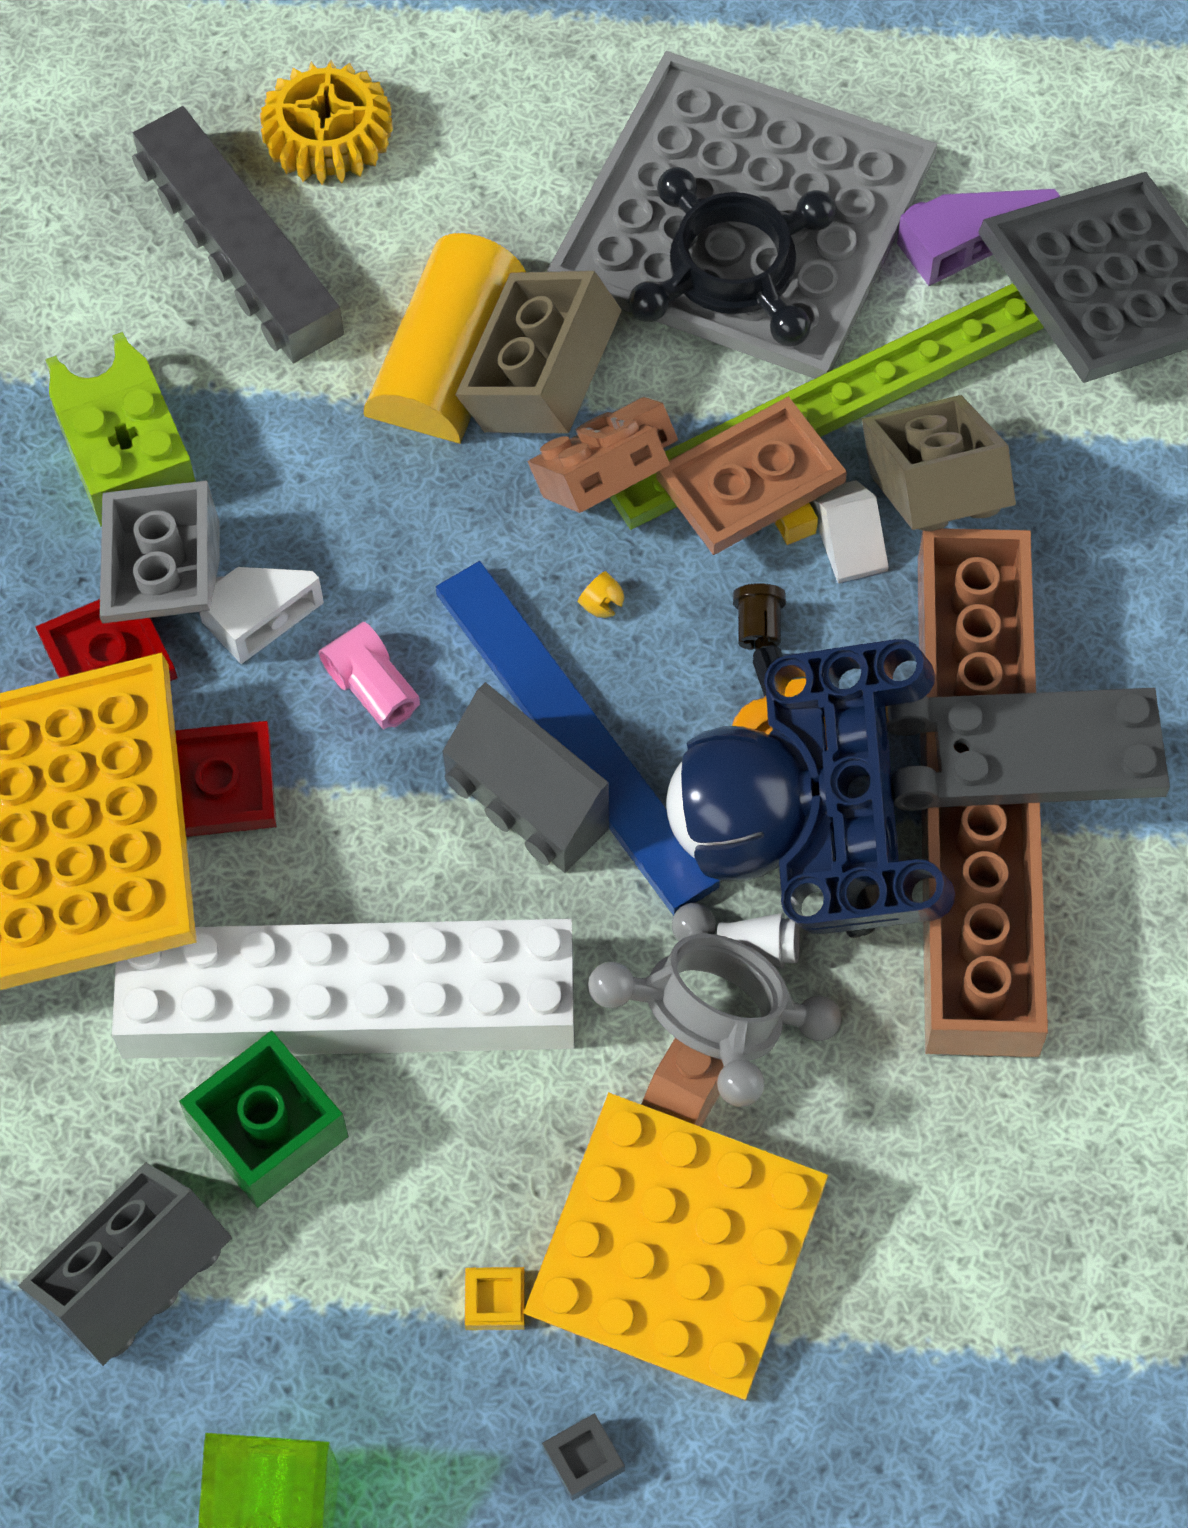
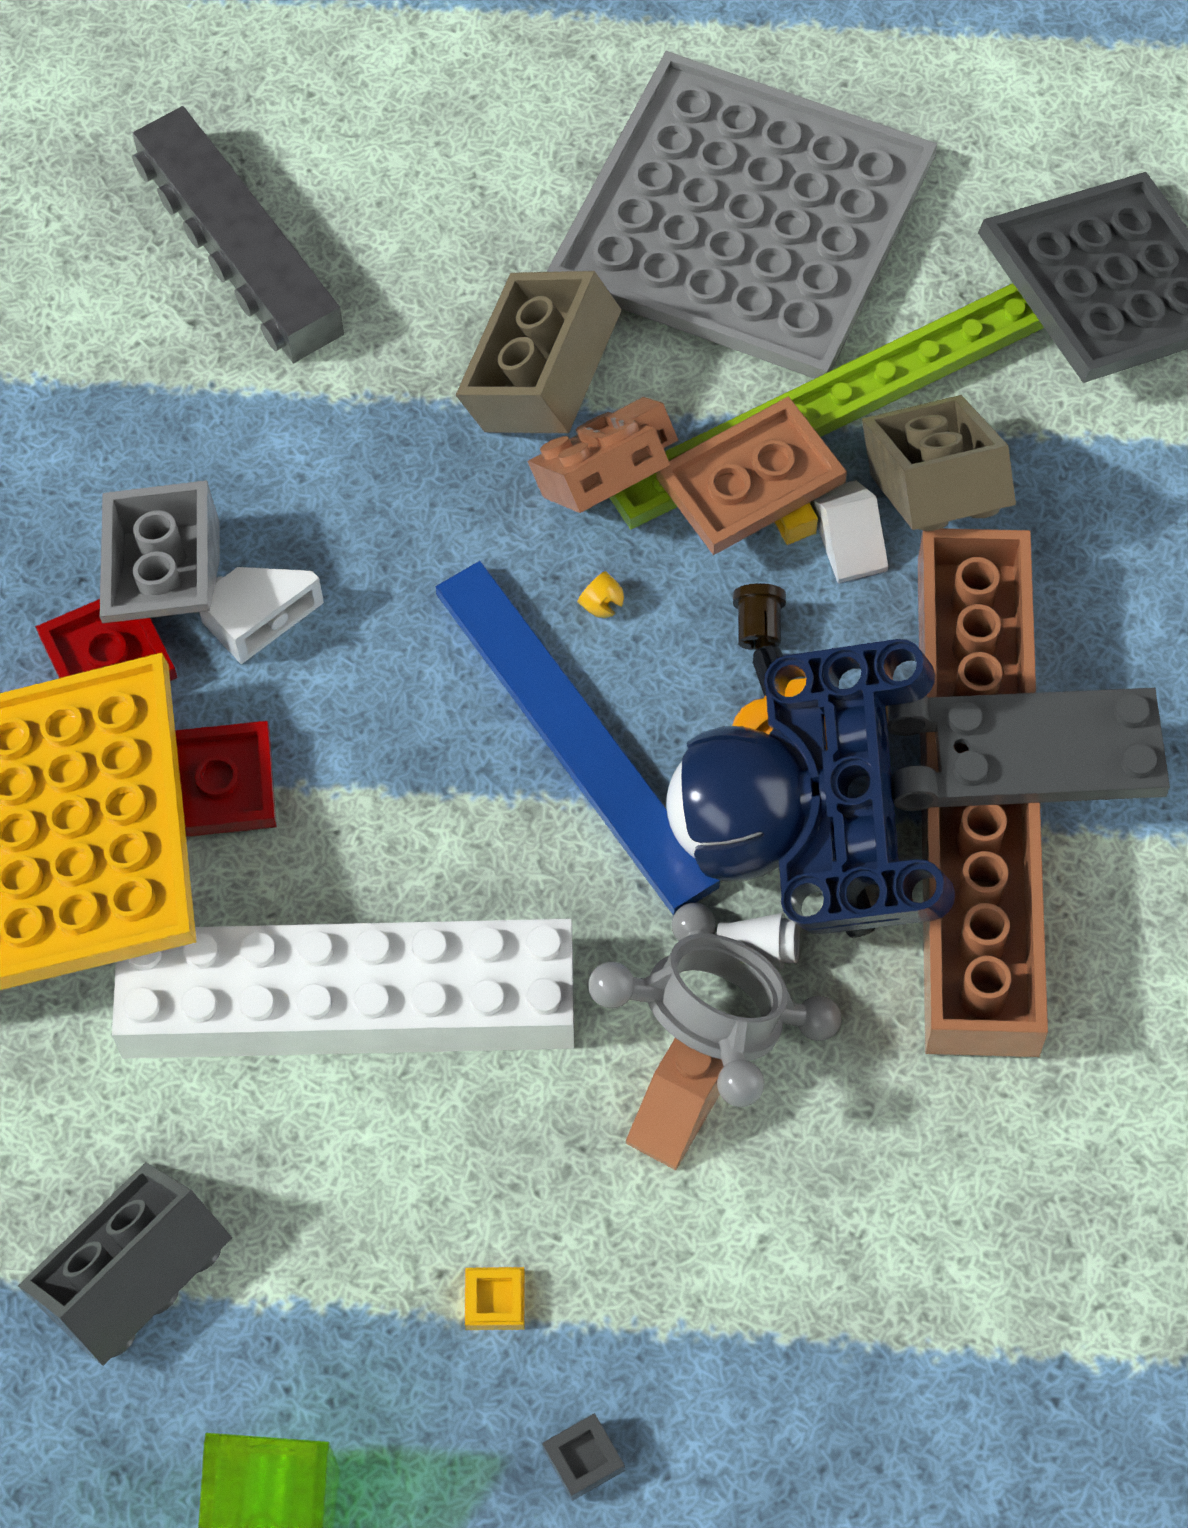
(118, 426): lime brick -> none
(264, 1118): green brick -> none
(352, 134): yellow gear -> none
(364, 666): bright pink piece -> none
(440, 337): yellow brick -> none
(526, 780): dark grey slope -> none
(676, 1246): yellow plate -> none
(788, 323): black piece -> none
(944, 234): medium lavender slope -> none

